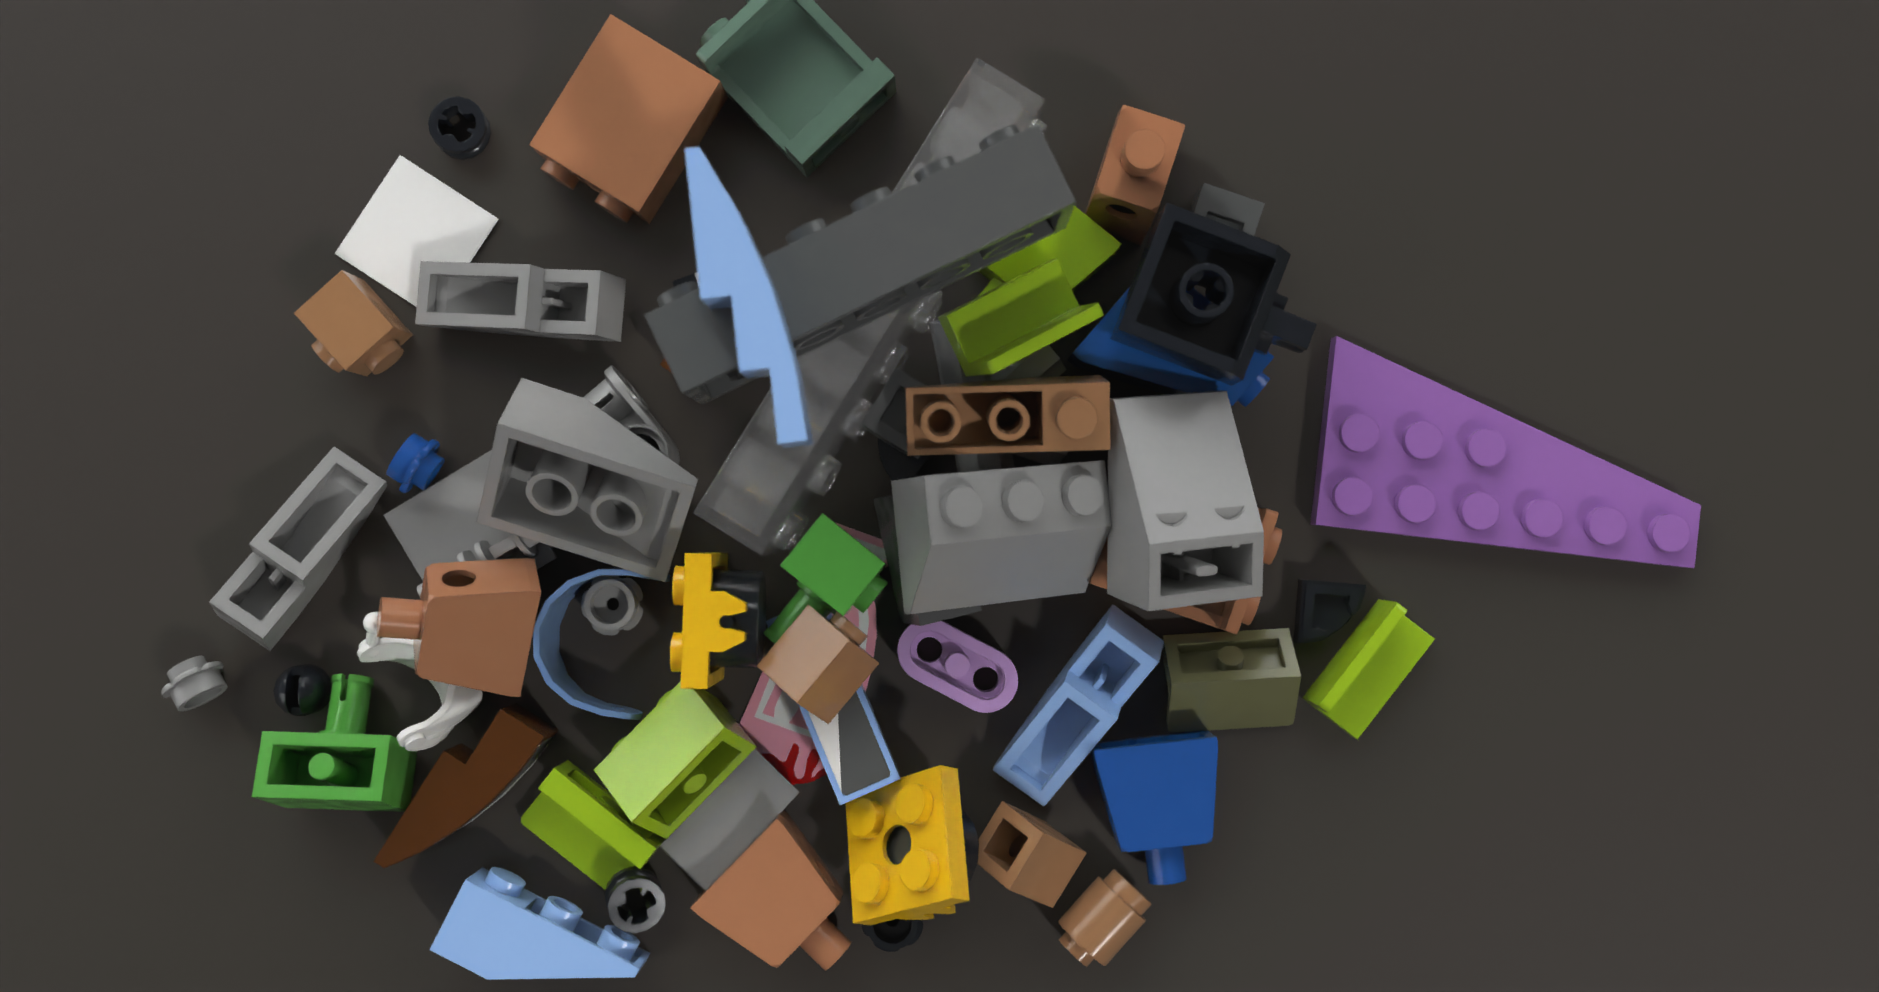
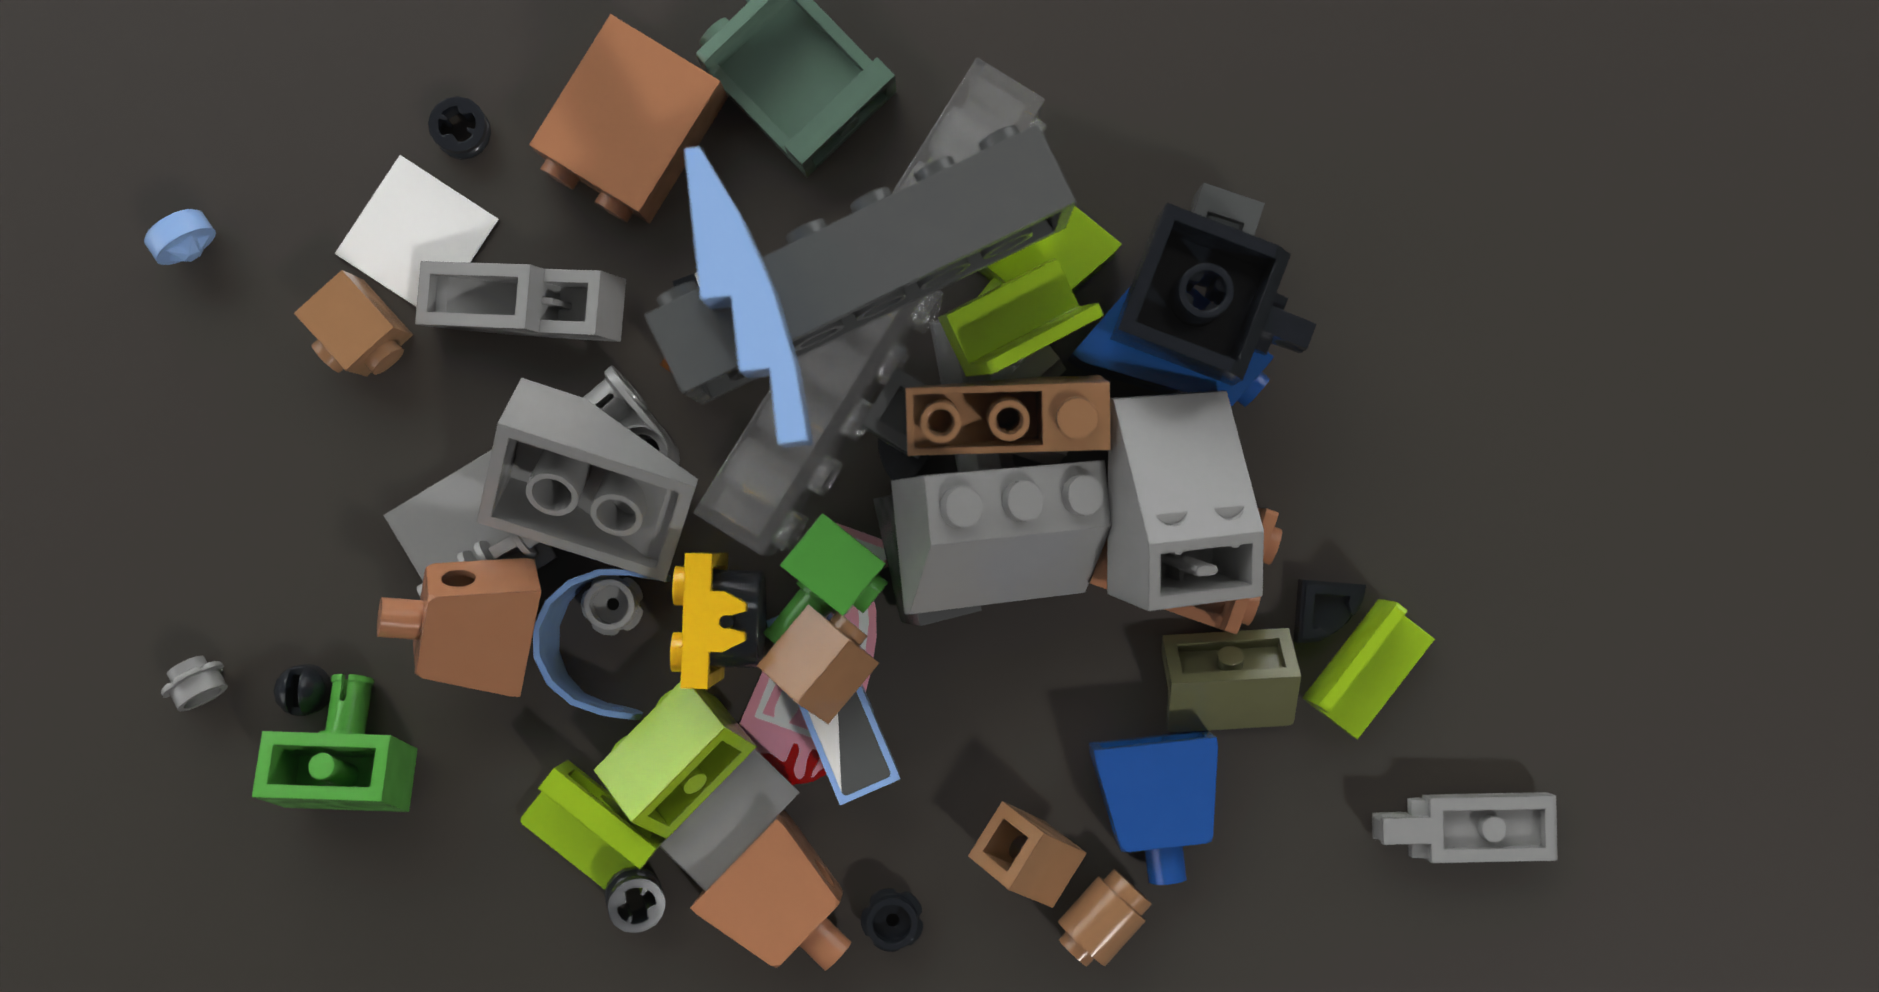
(179, 237): none -> light blue tile
(298, 548): light grey slope -> none
(416, 463): blue plate -> none
(455, 700): white helmet -> none
(468, 782): reddish brown slope -> none
(515, 934): light blue slope -> none
(910, 848): yellow piece -> none
(956, 666): lavender plate -> none
(1079, 705): light blue slope -> none
(1134, 172): nougat torso -> none
(1445, 467): medium lavender wing -> none
(1473, 827): none -> light grey hinge

